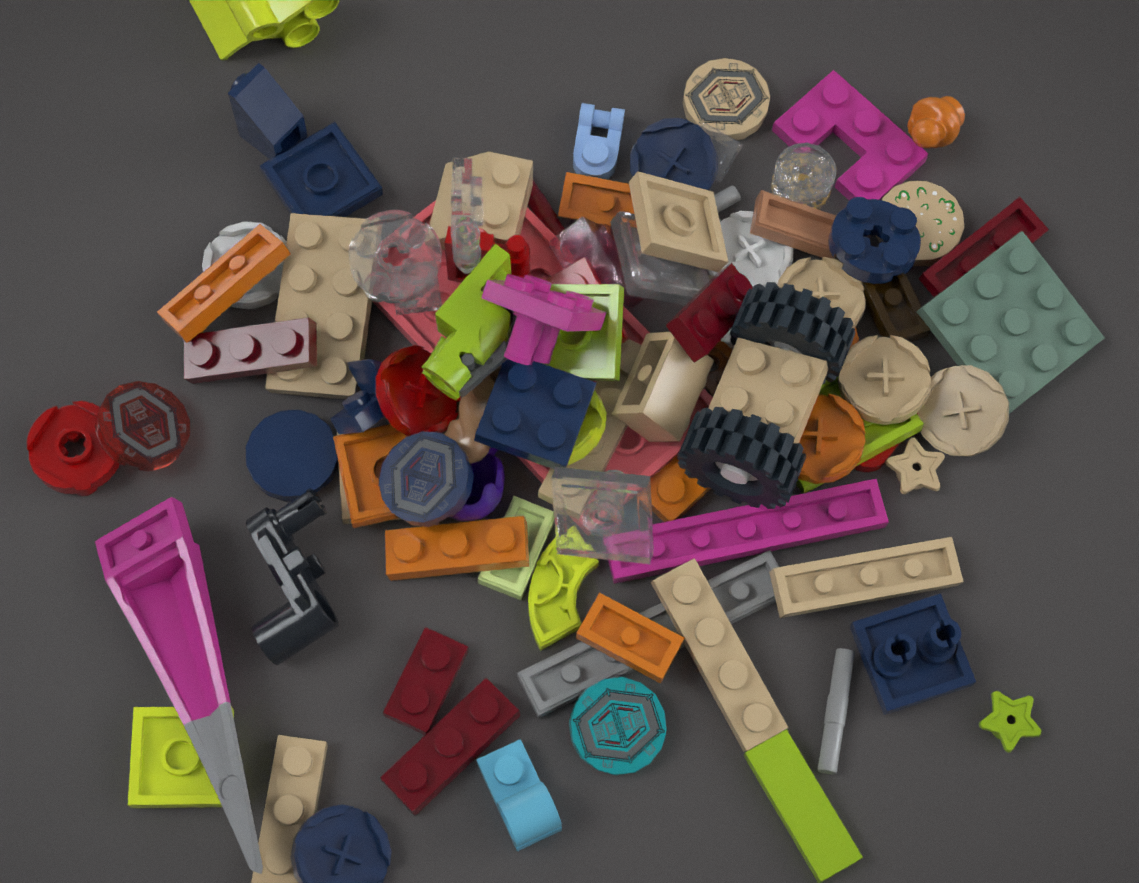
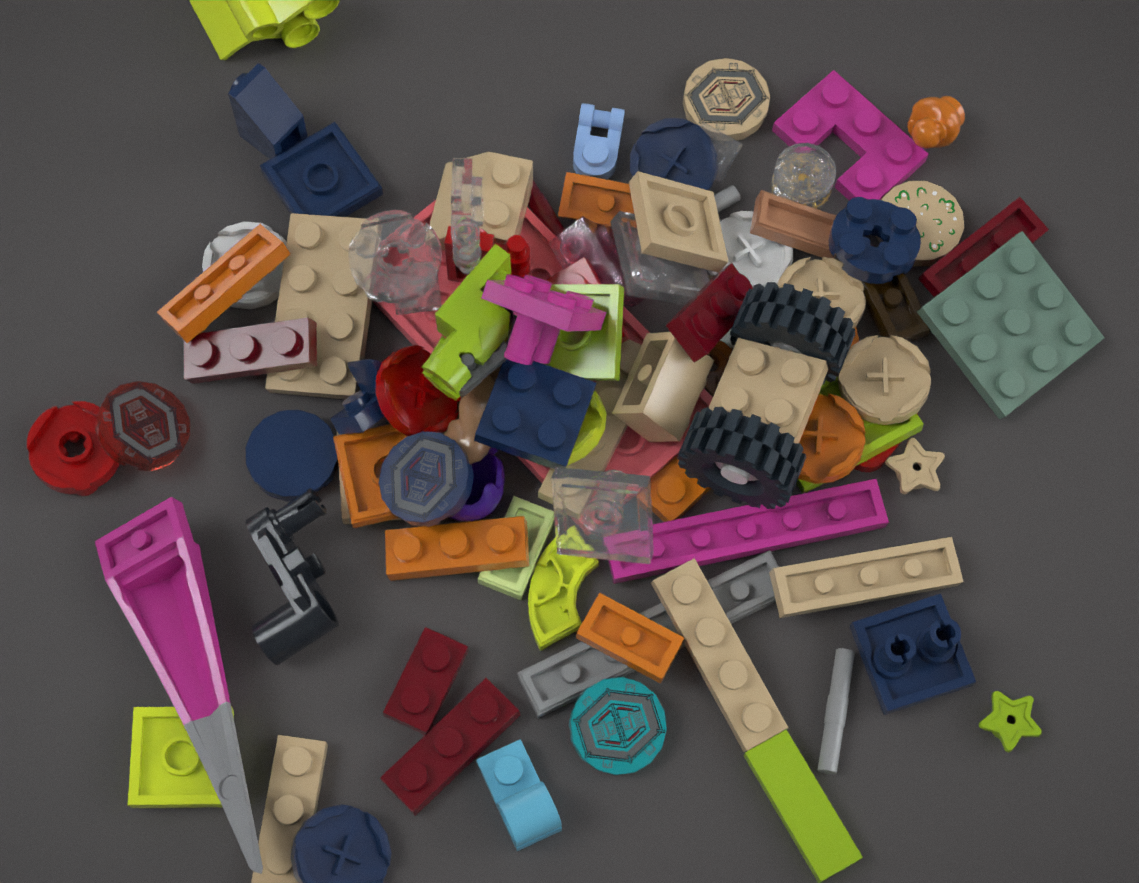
(964, 411): tan tile -> none

